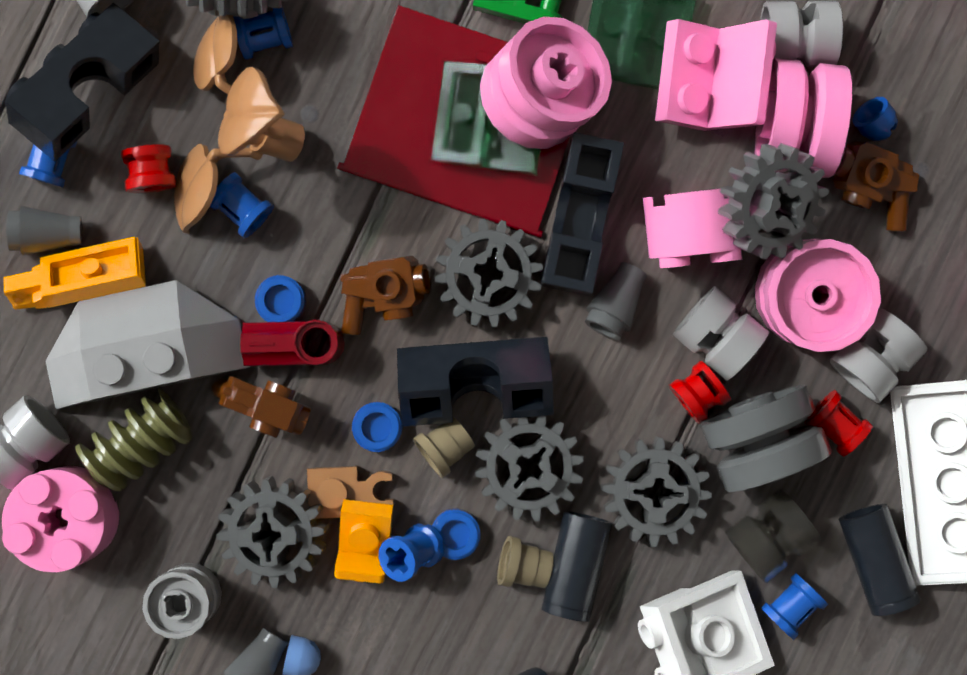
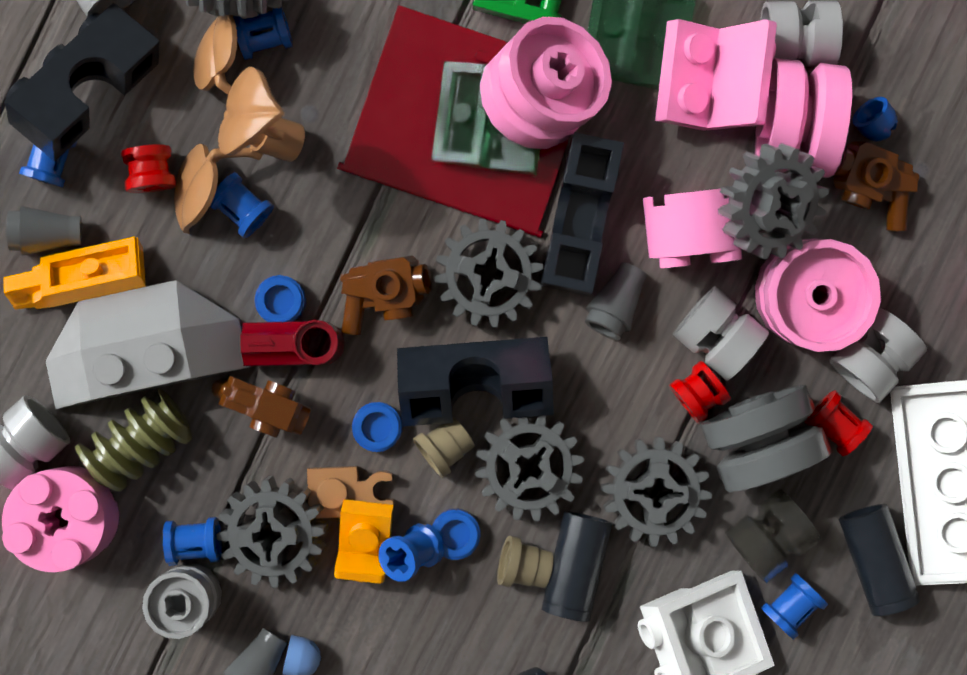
(191, 541): none -> blue bush

